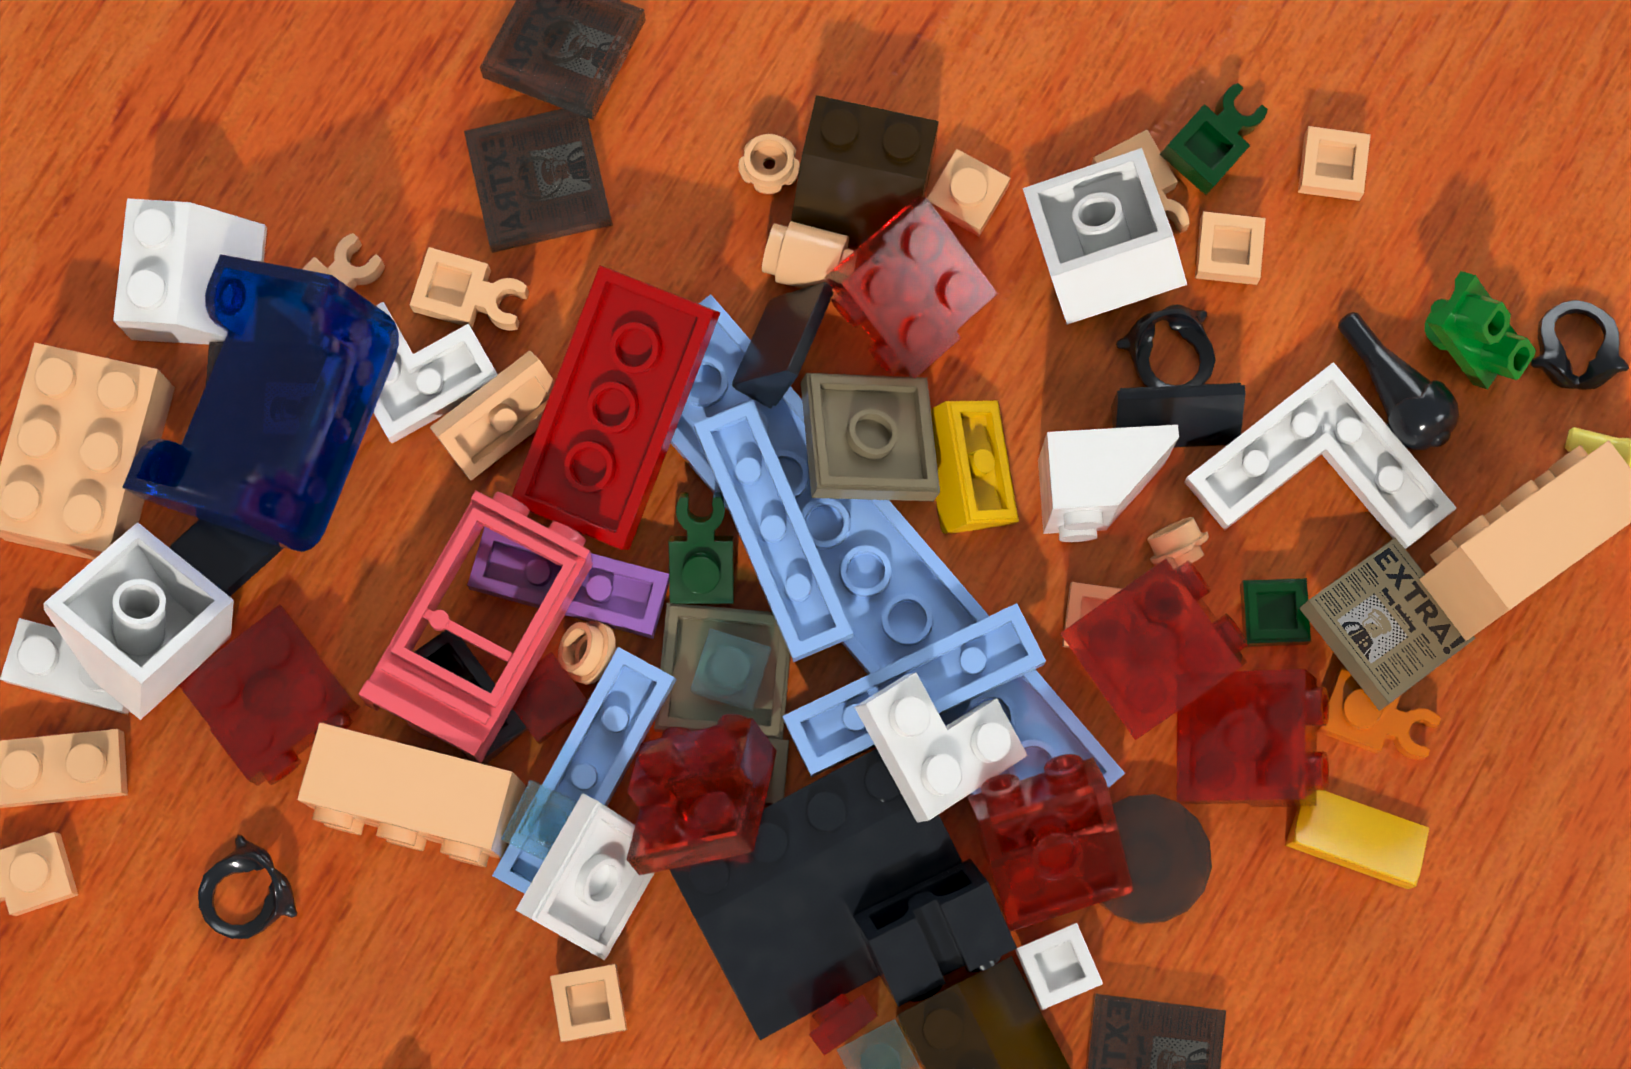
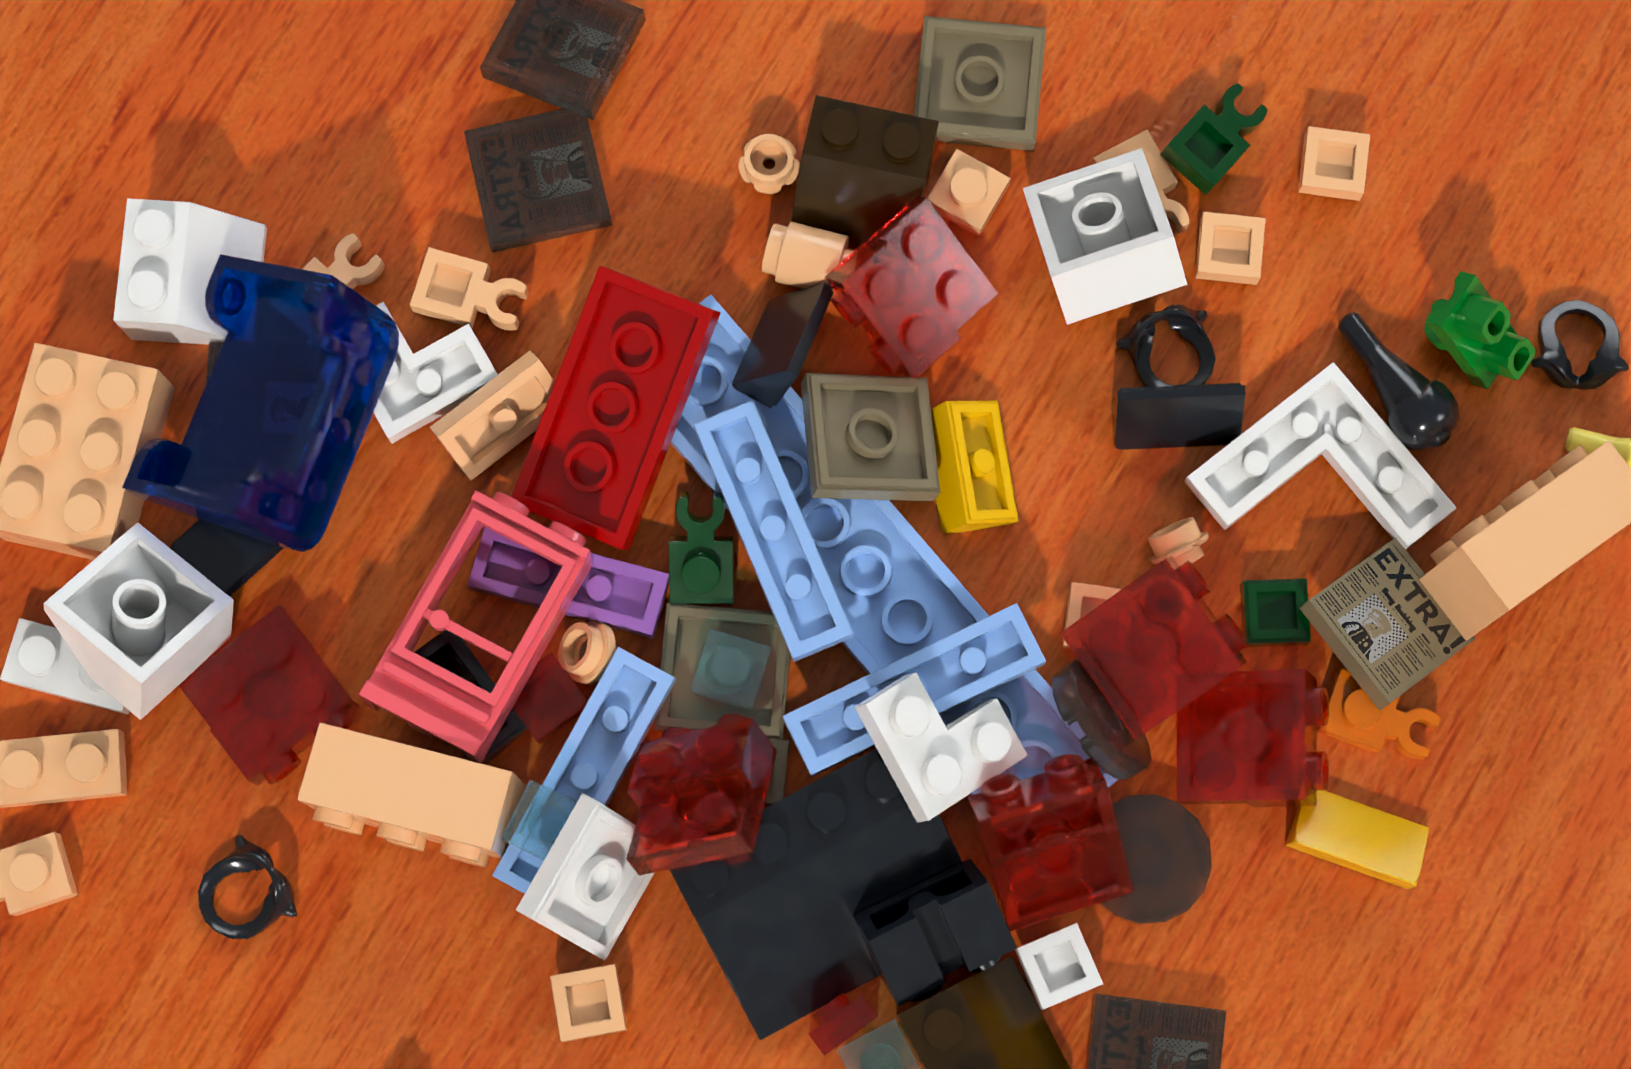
(981, 81): none -> dark tan tile
(1096, 474): white slope -> none
(1106, 736): none -> clear smoke tile

